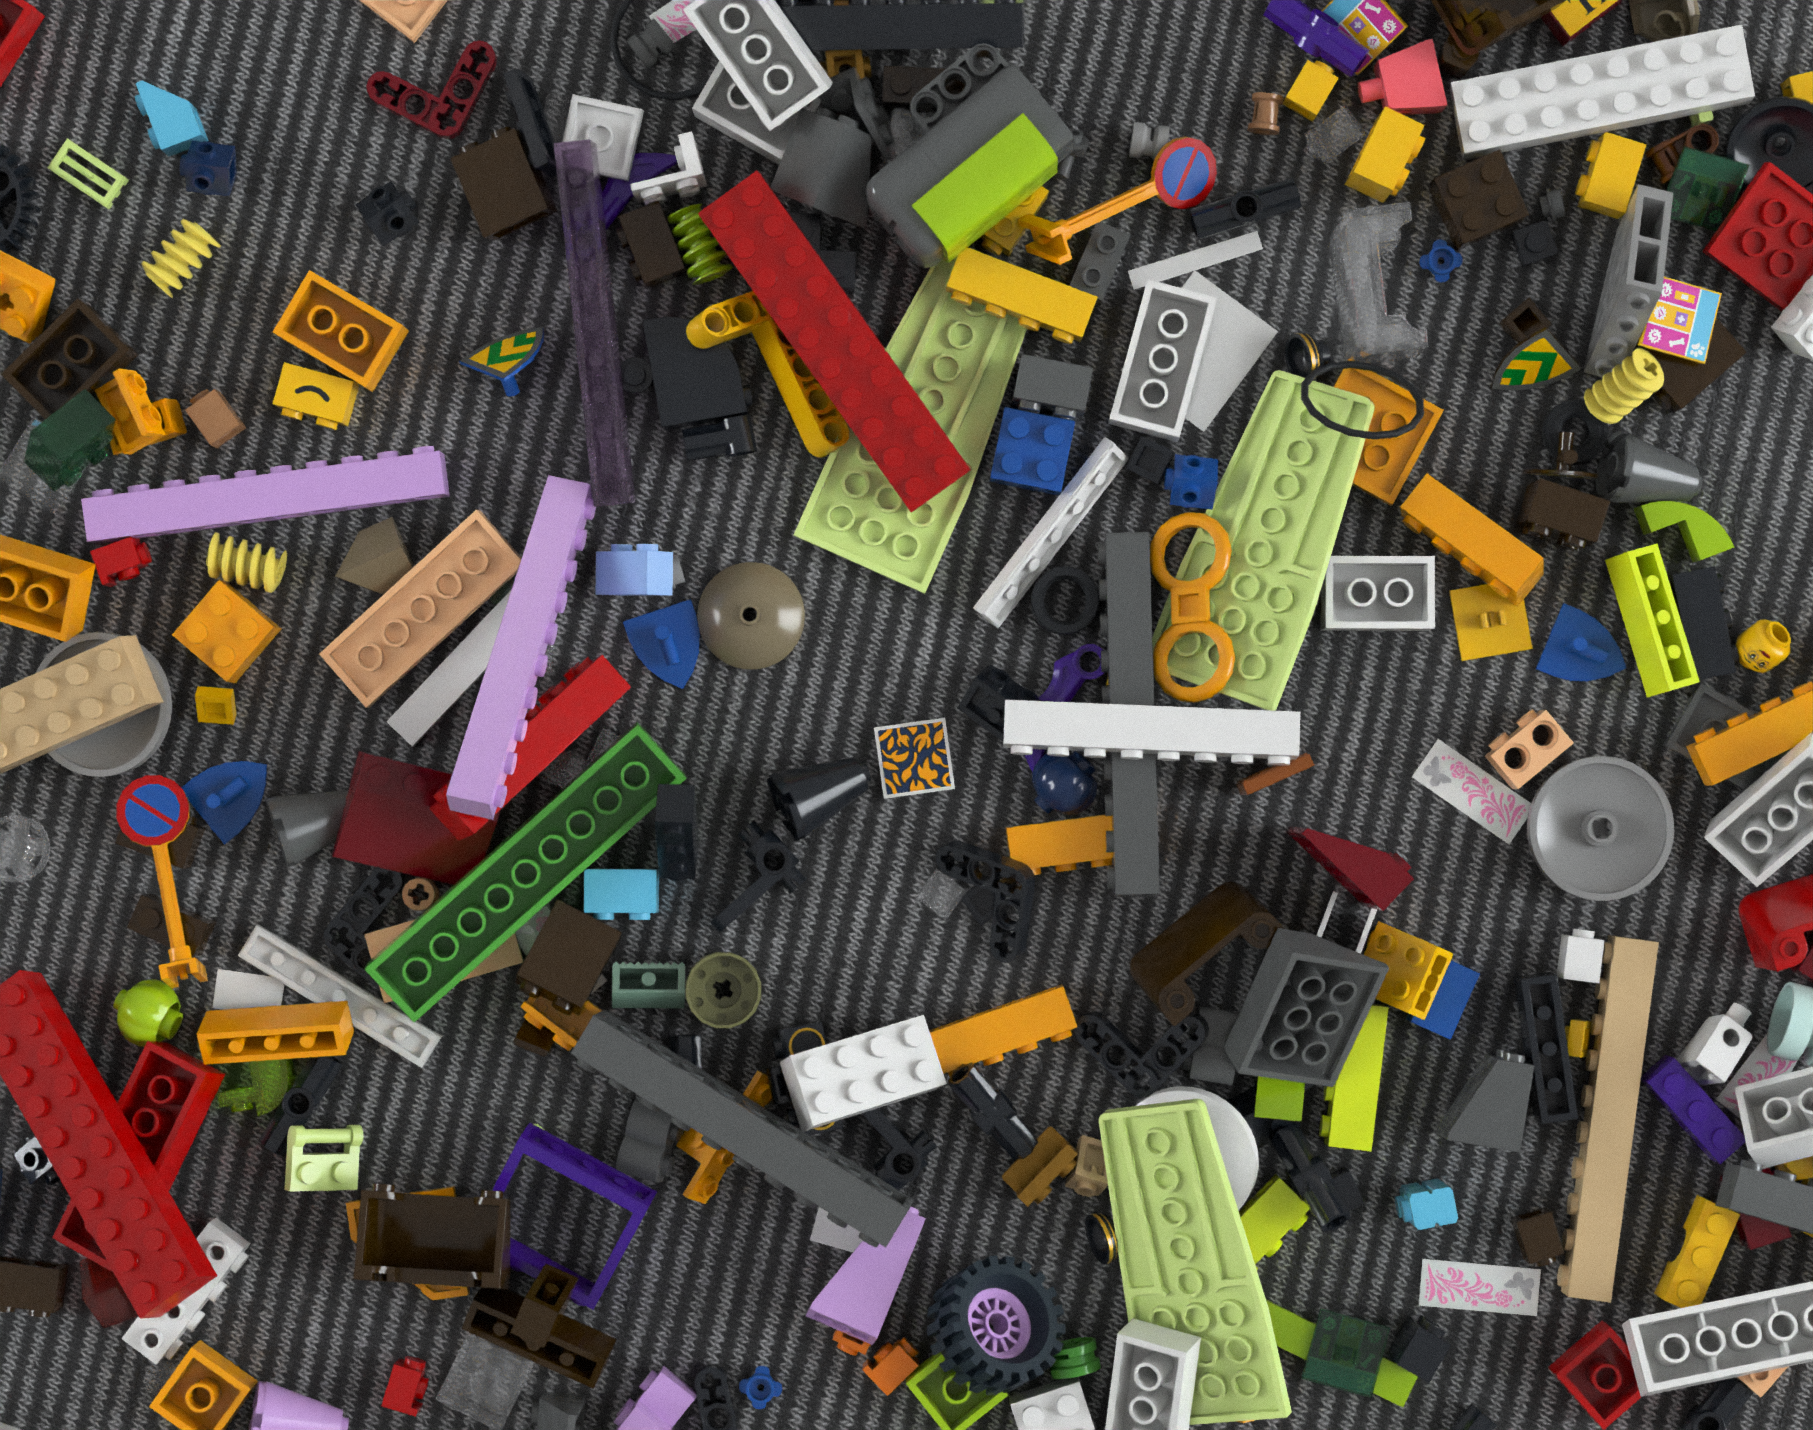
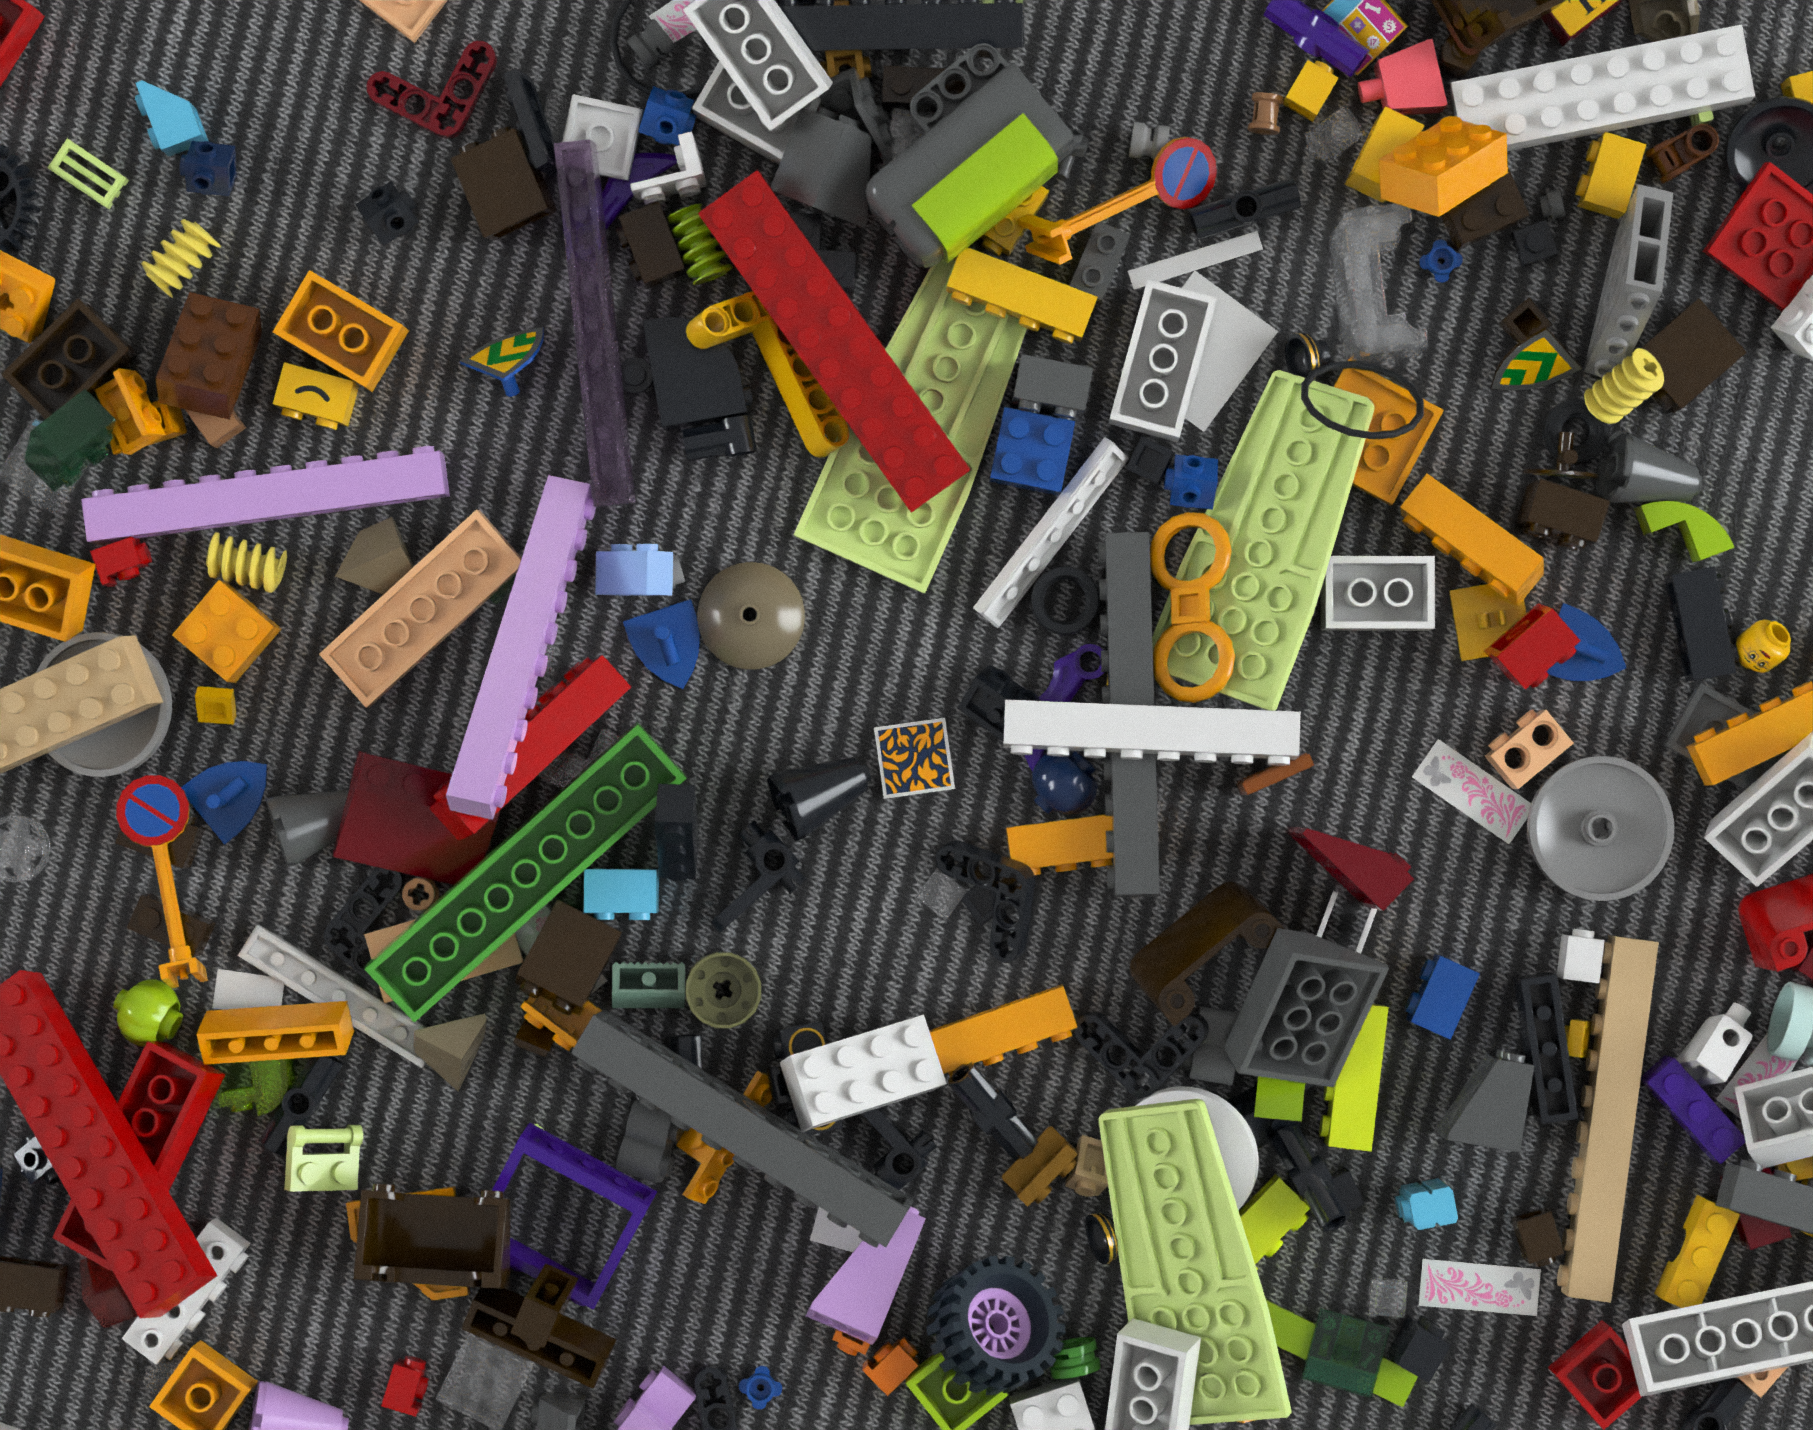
(209, 355): none -> reddish brown brick
(449, 680): white tile -> none
(451, 1047): none -> dark tan slope
(667, 116): none -> blue brick
(1387, 1297): none -> clear tile
(1413, 971): yellow brick -> none
(1443, 166): none -> light orange brick
(1533, 647): none -> red brick
(1652, 620): neon yellow brick -> none
(1682, 321): piece -> none
(1705, 187): clear green piece -> none

